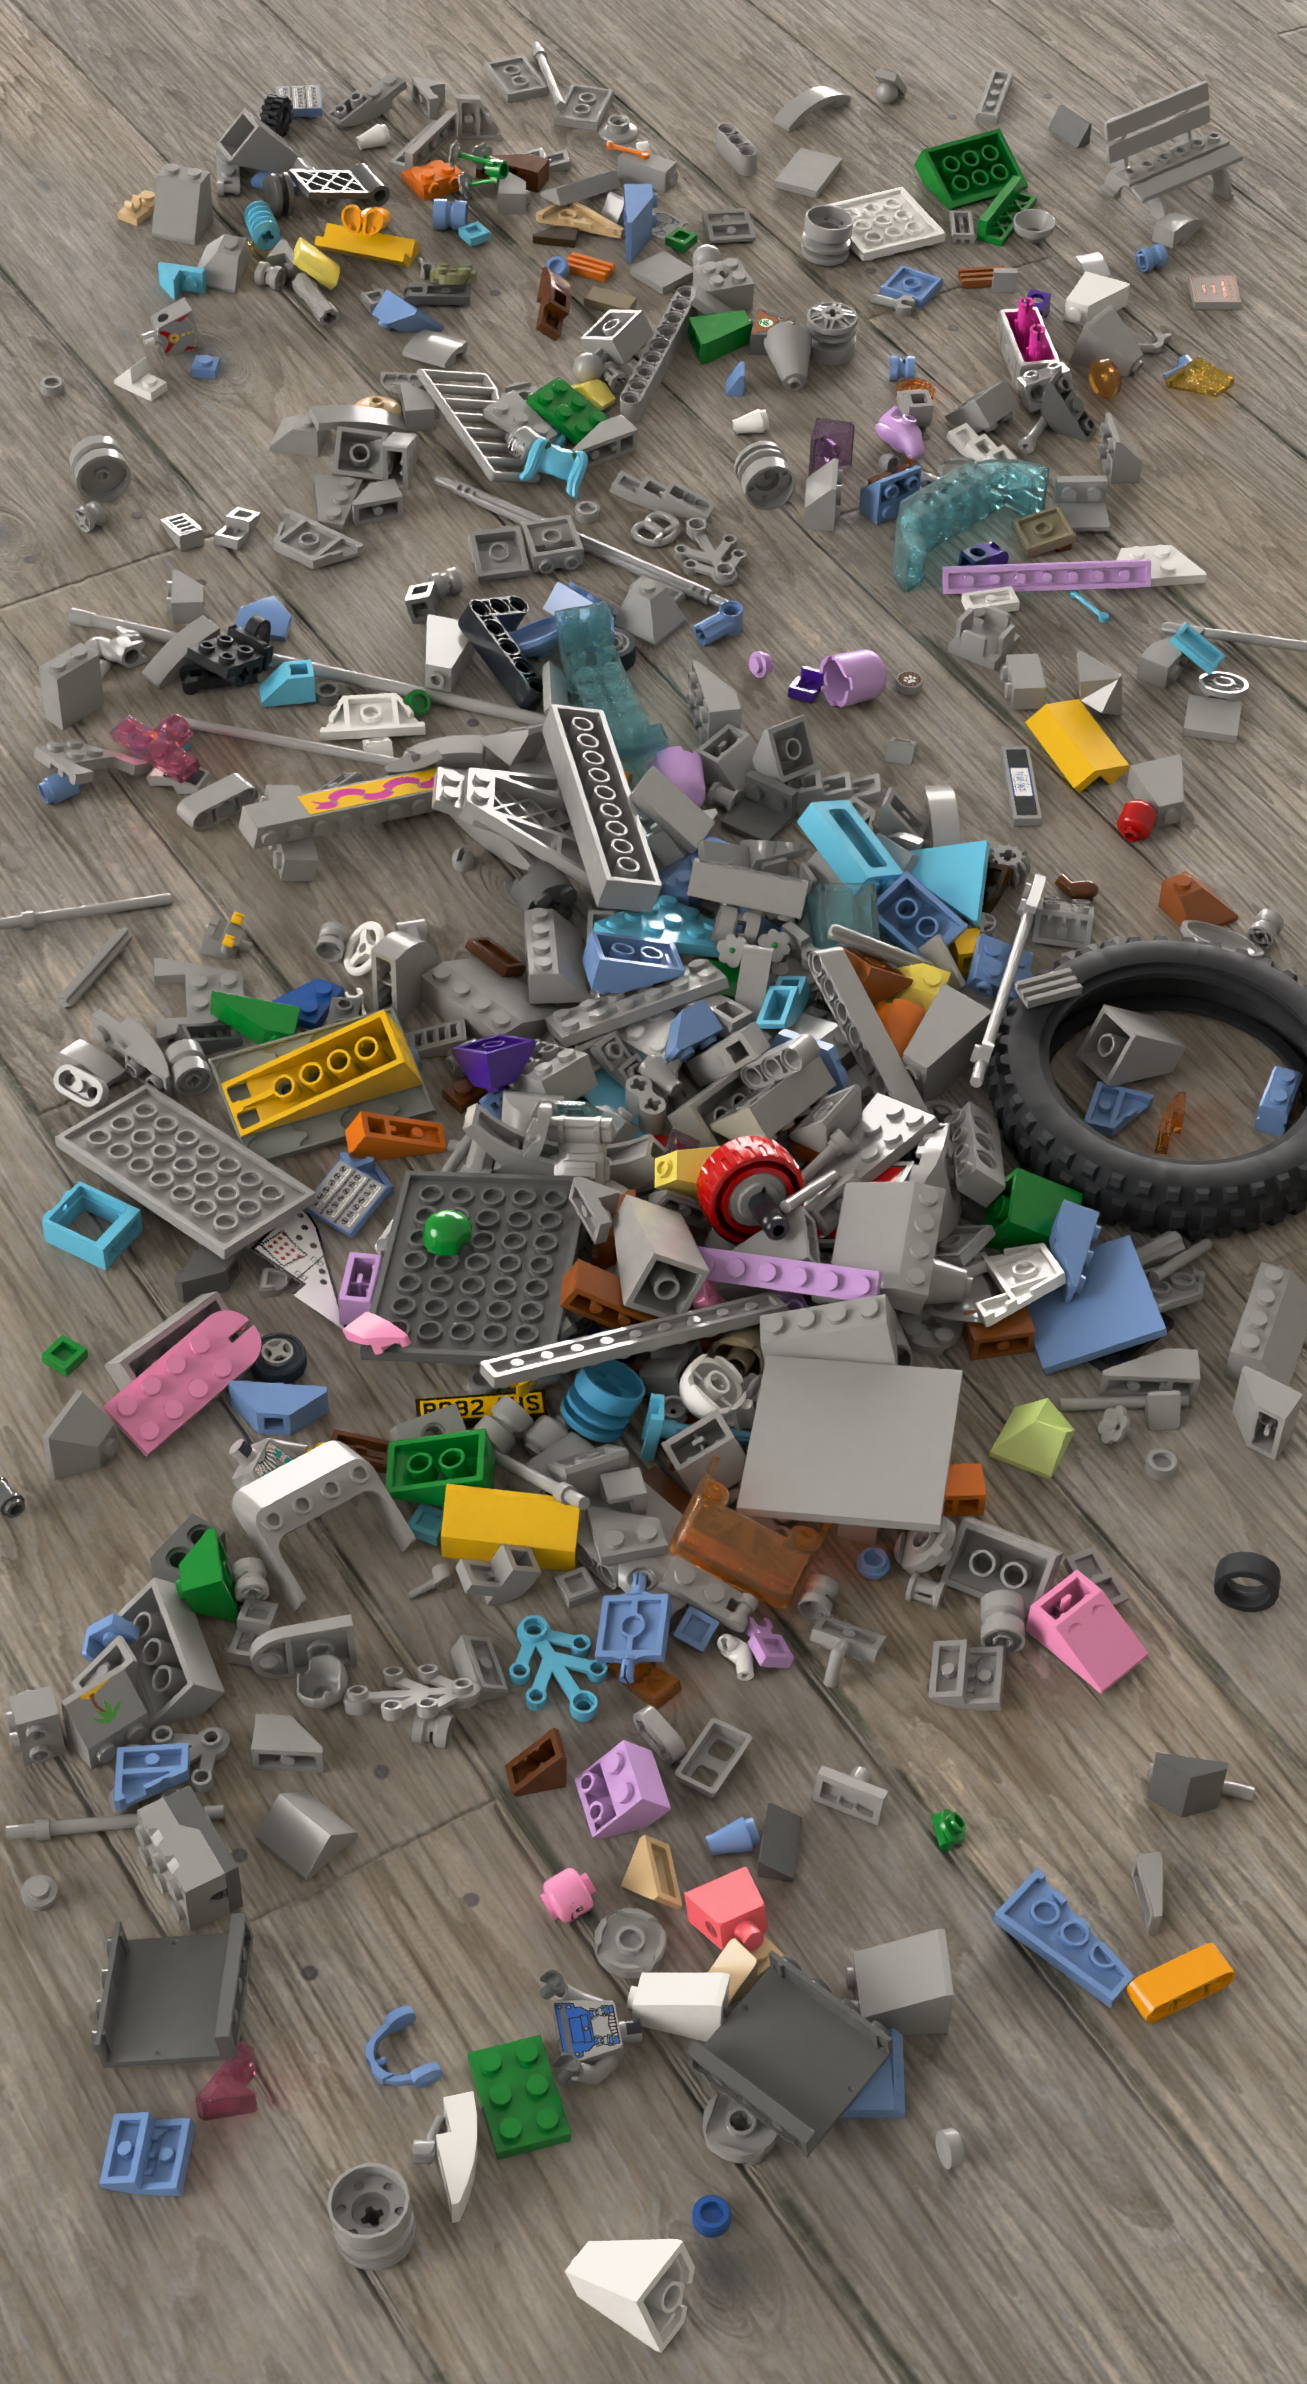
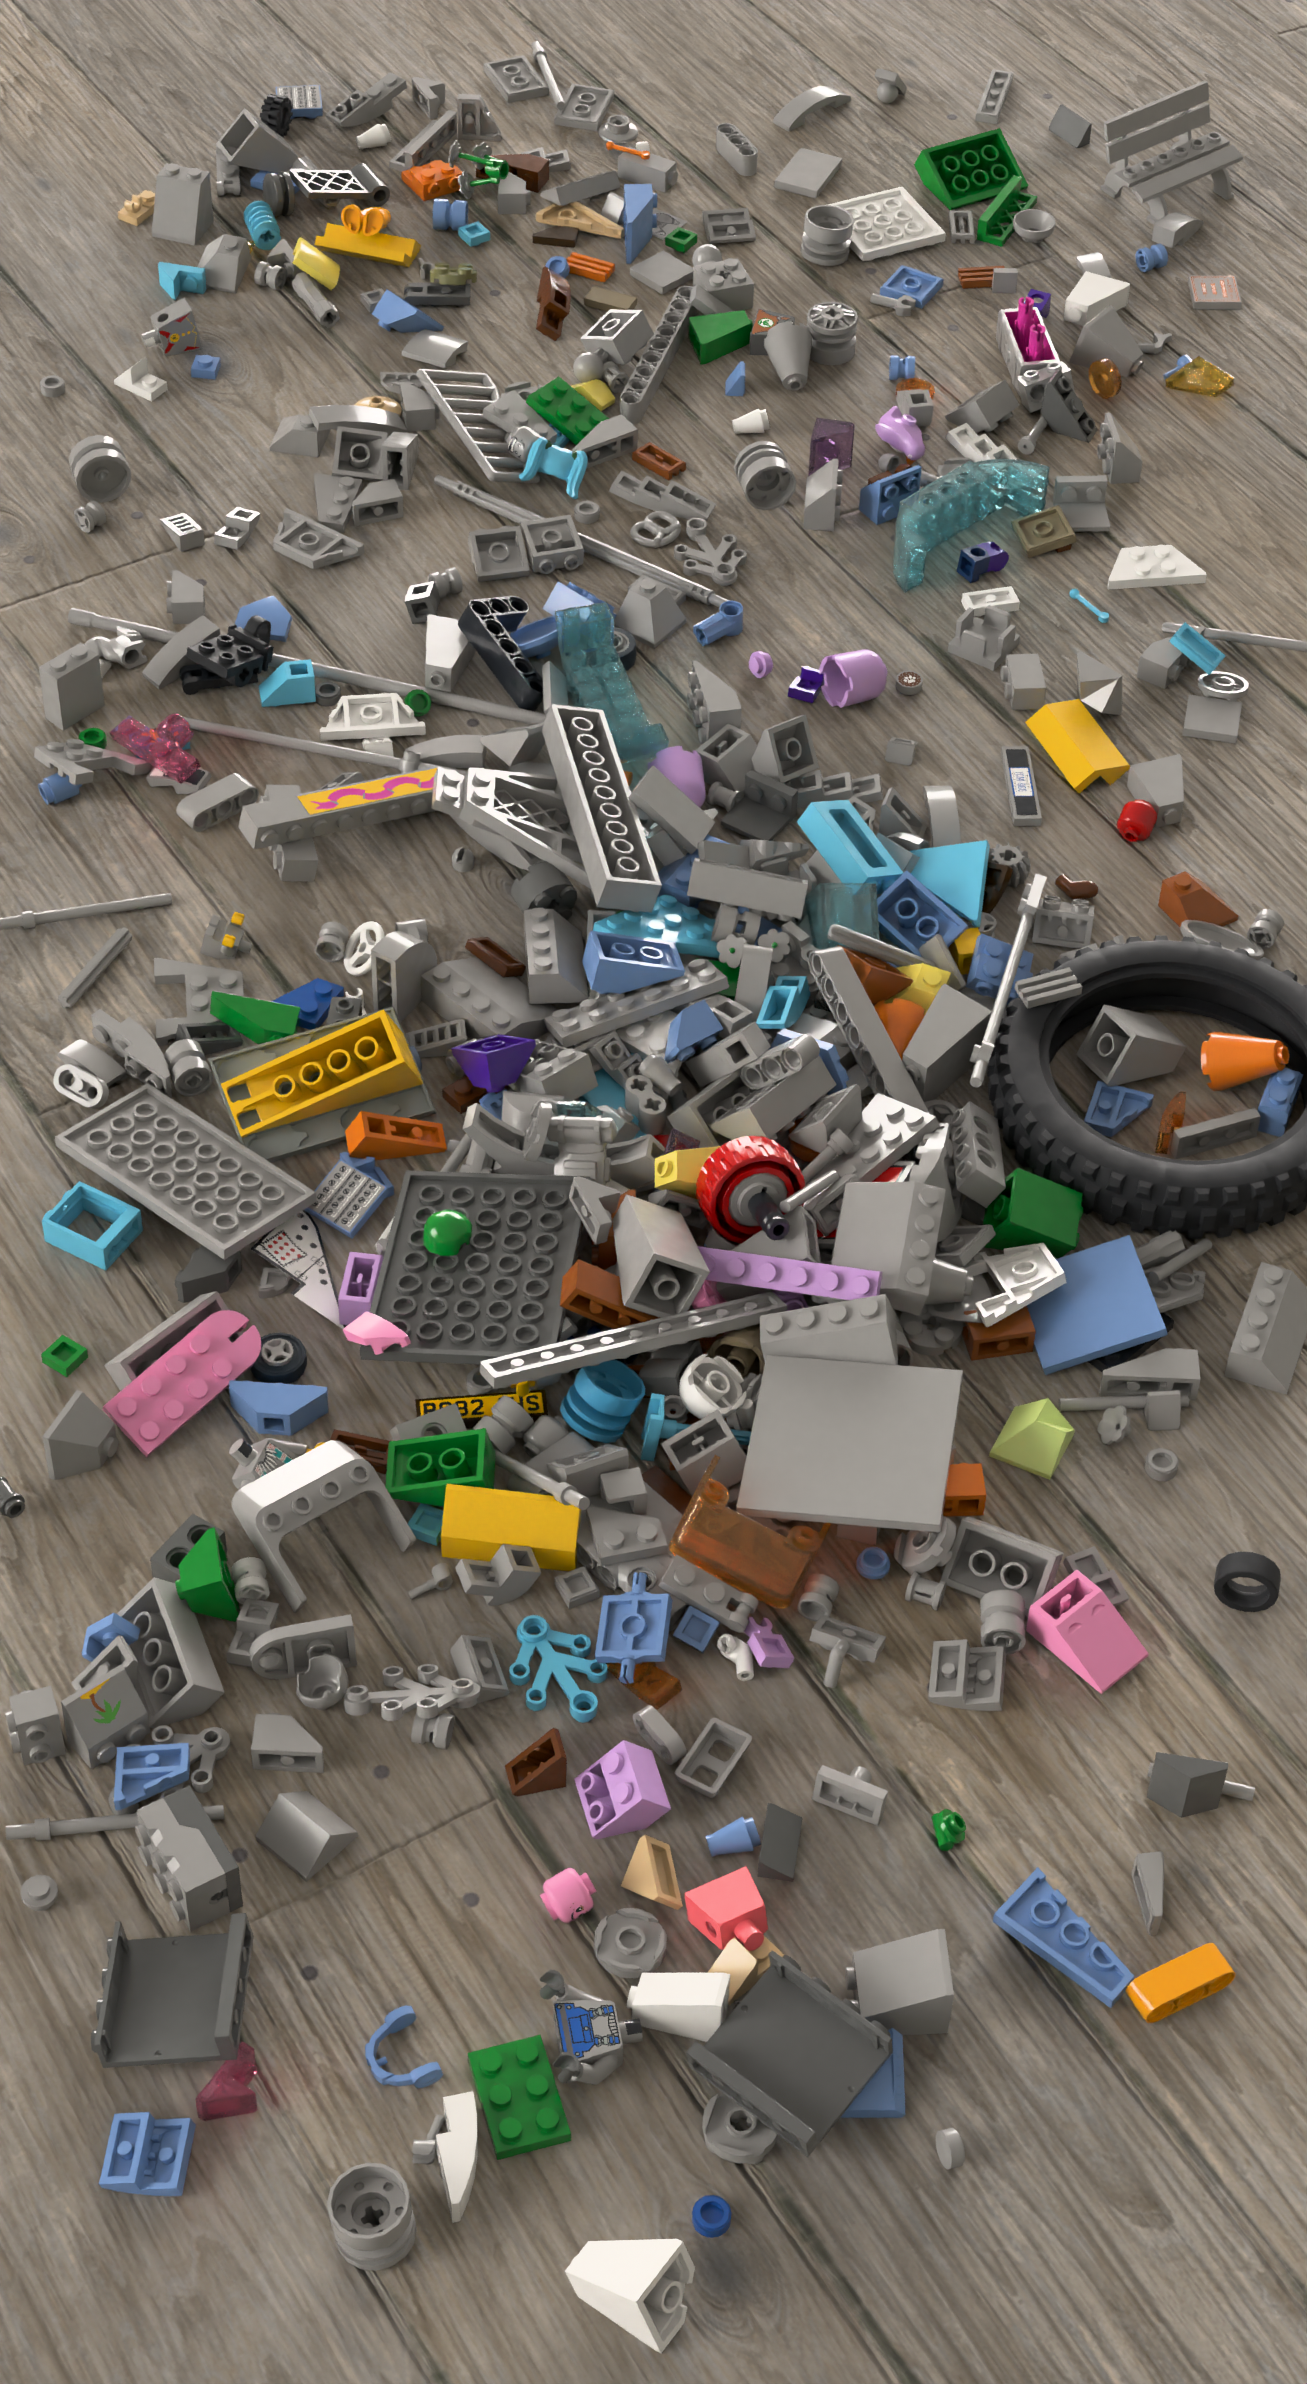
(94, 737): none -> green tile
(406, 764): light grey slope -> none
(658, 461): none -> dark orange tile
(1047, 576): lavender plate -> none
(1070, 1243): medium blue slope -> none
(1215, 1133): none -> light grey plate
(1240, 1059): none -> orange cone
(1265, 1412): light grey slope -> none

